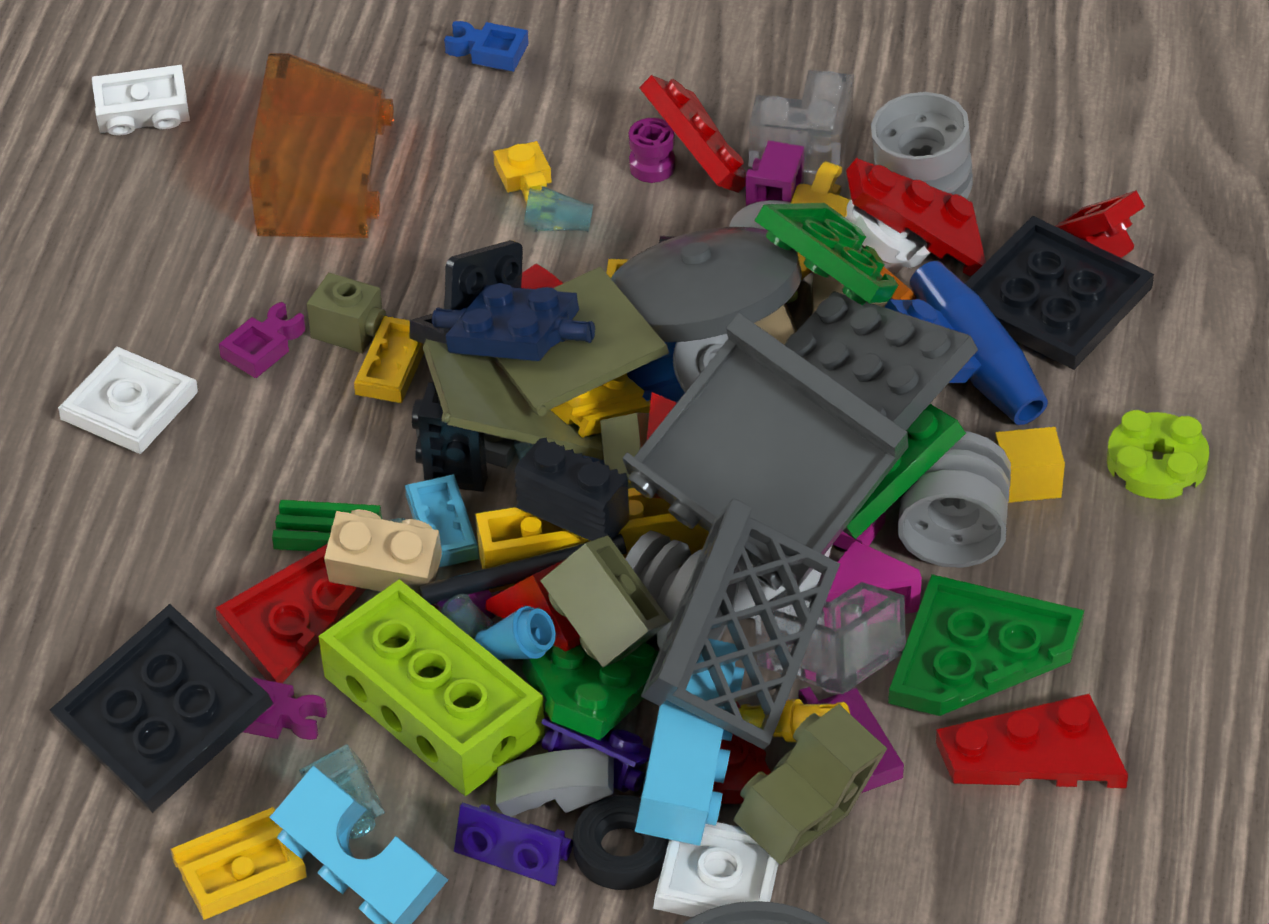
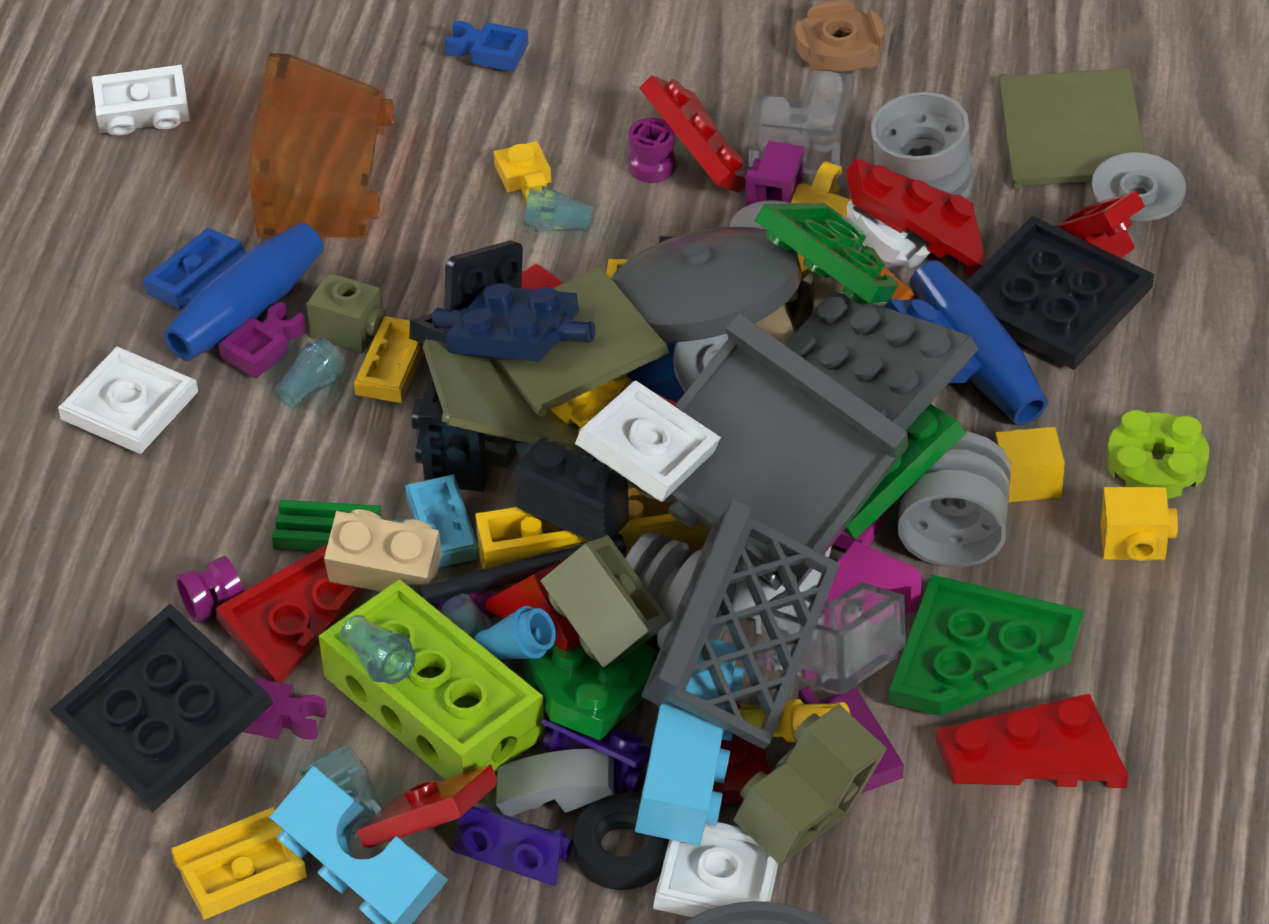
(208, 588): none -> magenta wheel
(226, 284): none -> blue plate
(311, 372): none -> clear light blue cone
(381, 651): none -> clear light blue cone
(427, 806): none -> red plate
(648, 440): none -> white plate
(856, 49): none -> medium nougat plate
(1067, 124): none -> olive piece
(1136, 523): none -> yellow brick
(1154, 178): none -> light grey dish

